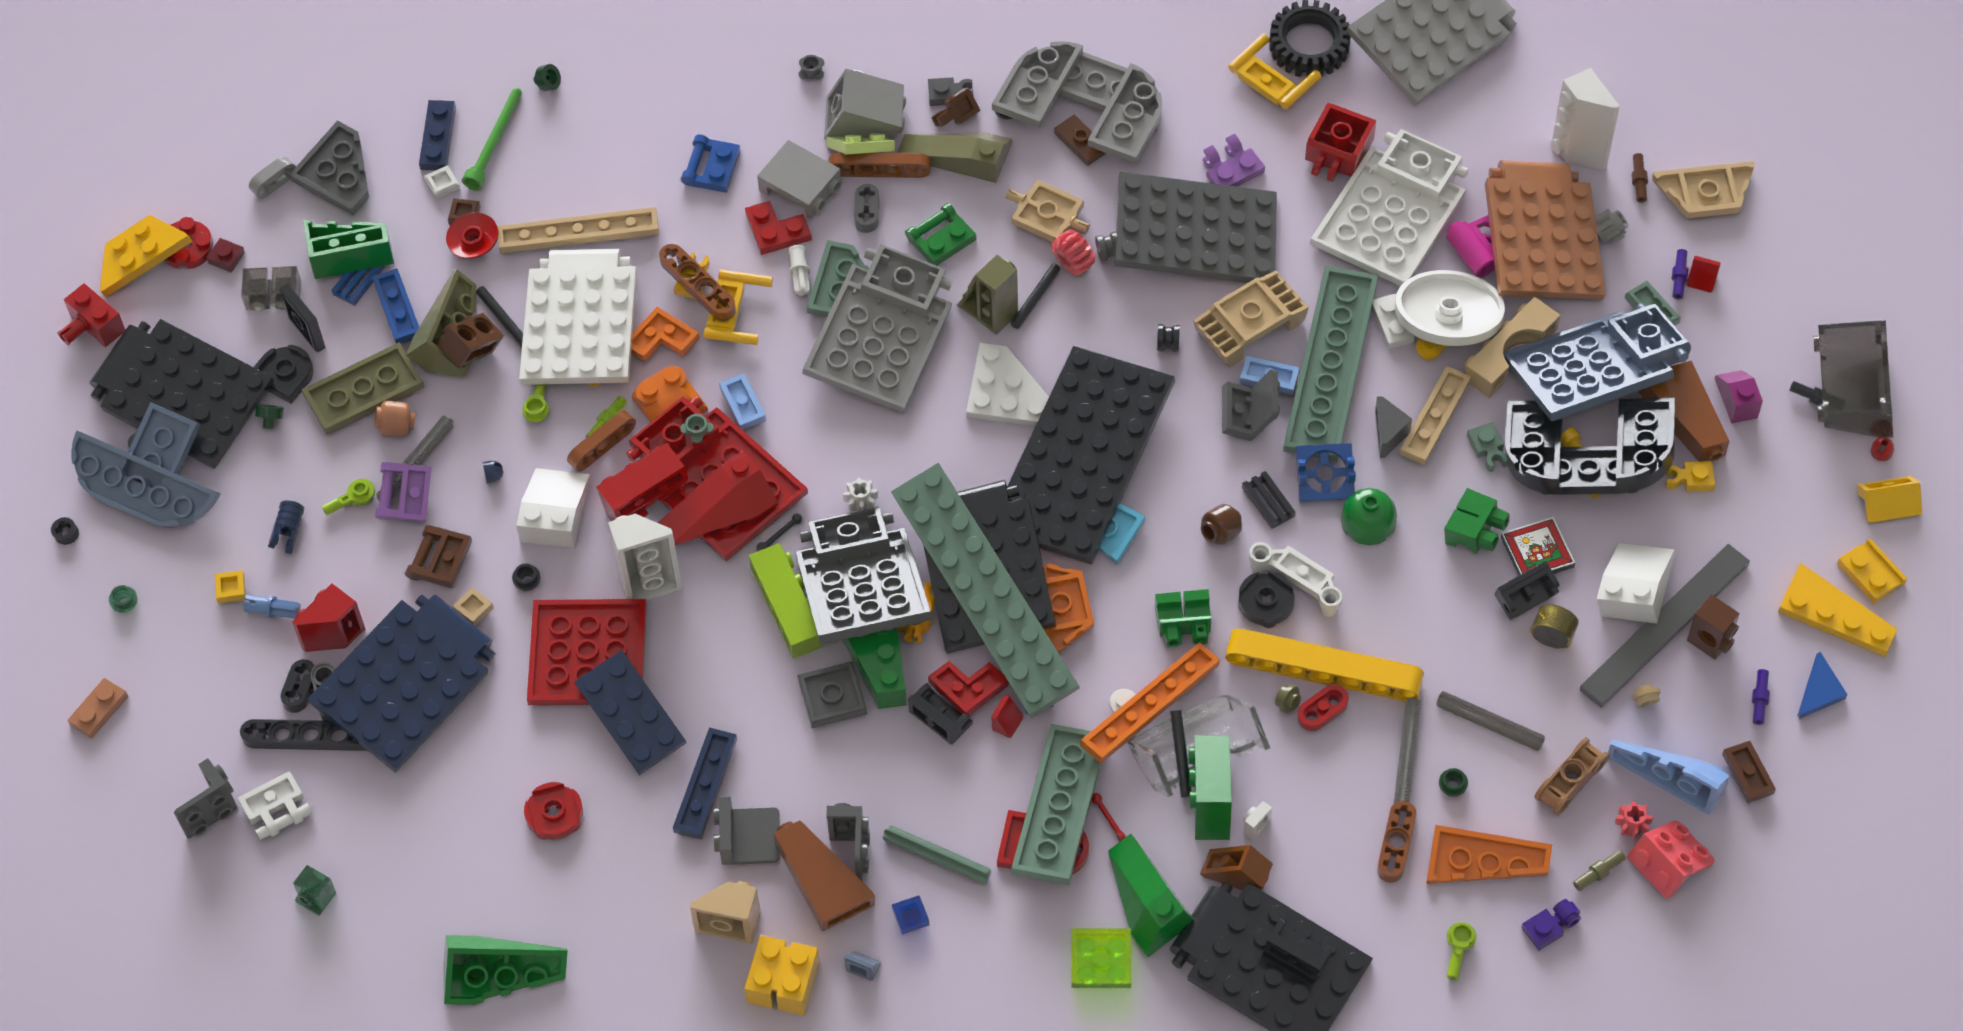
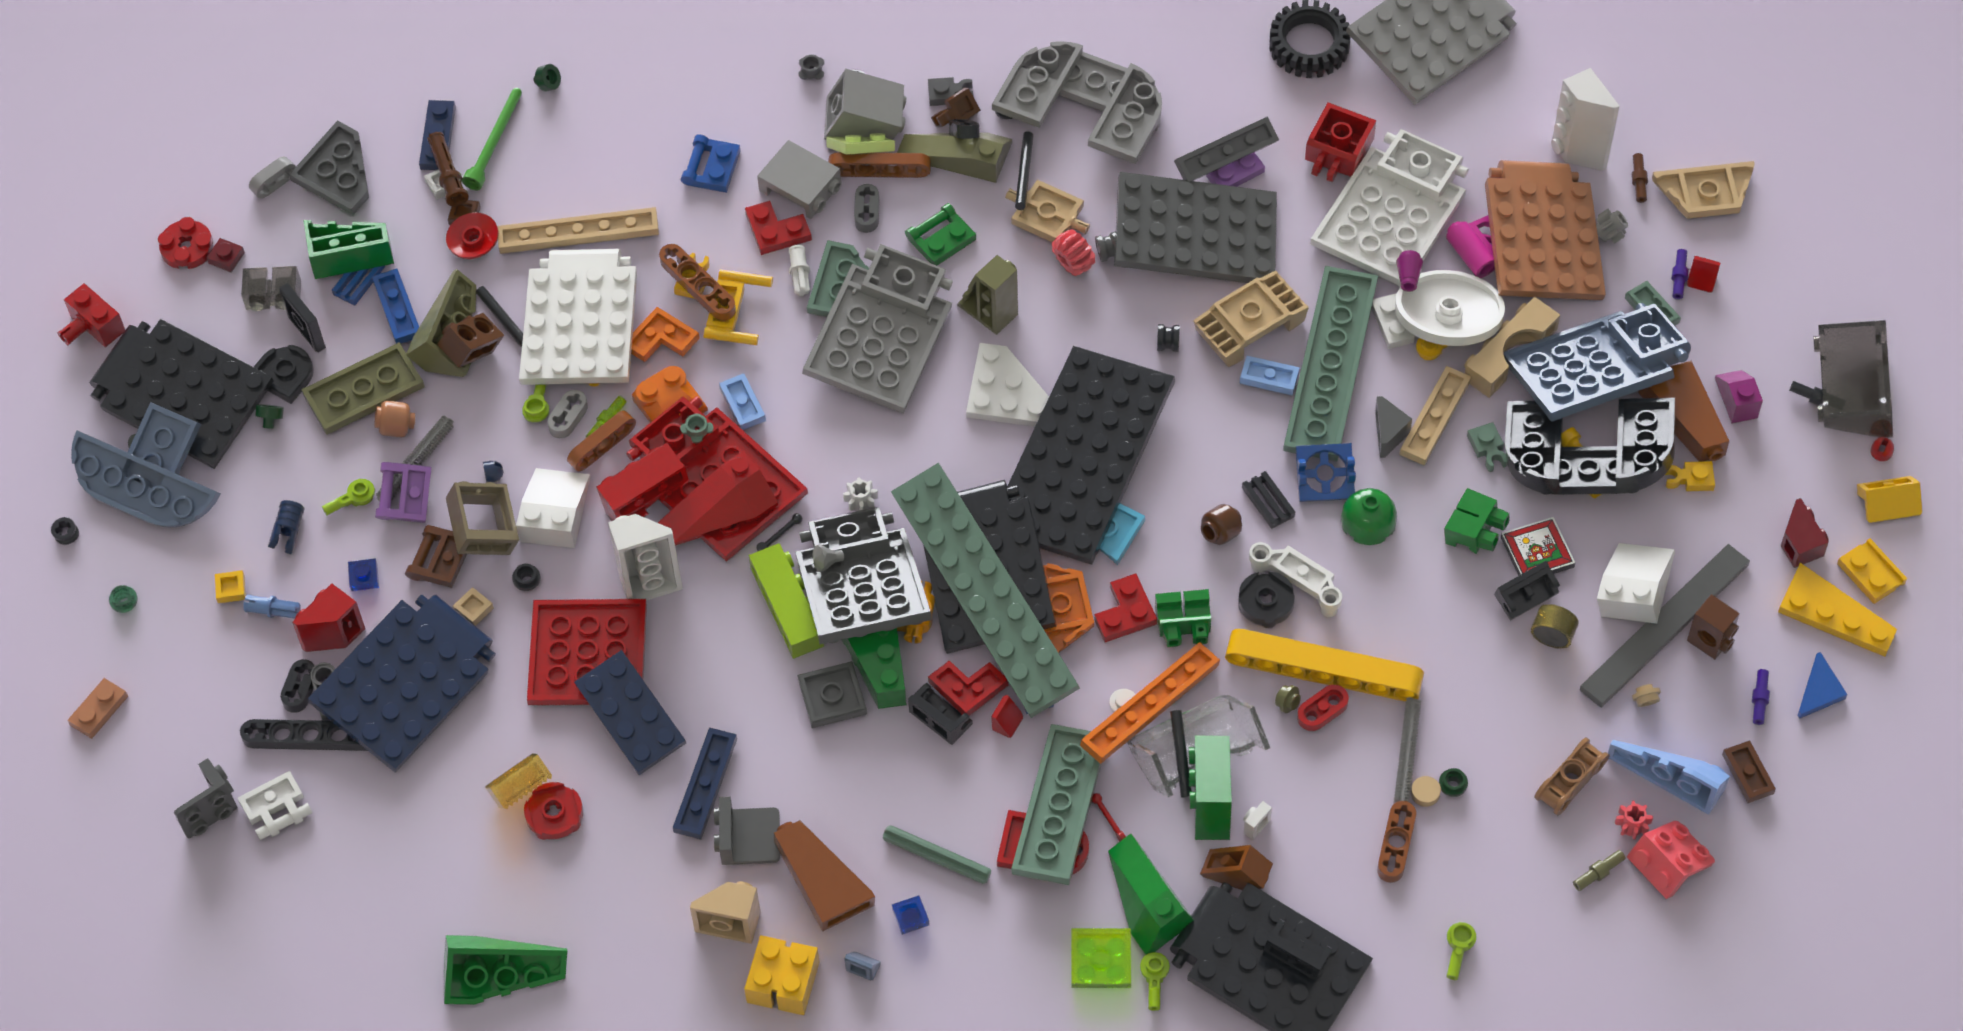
(138, 251): yellow wing -> none
(313, 890): clear green brick -> none
(363, 574): none -> clear blue plate
(449, 178): none -> reddish brown pin
(482, 541): none -> dark tan window
(518, 781): none -> clear yellow brick
(564, 412): none -> light grey beam
(825, 557): none -> light grey rock
(848, 824): dark grey bracket -> none
(964, 128): none -> black beam
(1024, 170): none -> black bar
(1035, 296): black bar -> none
(1075, 136): reddish brown plate -> none
(1132, 612): none -> red plate
(1154, 968): none -> lime plate
(1226, 150): none -> dark grey plate
(1248, 409): dark grey bracket -> none
(1266, 79): yellow plate -> none
(1409, 269): none -> magenta cone
(1425, 791): none -> tan tile
(1475, 856): orange wing -> none
(1490, 720): clear smoke axle -> none
(1546, 929): dark purple plate -> none
(1803, 537): none -> dark red slope

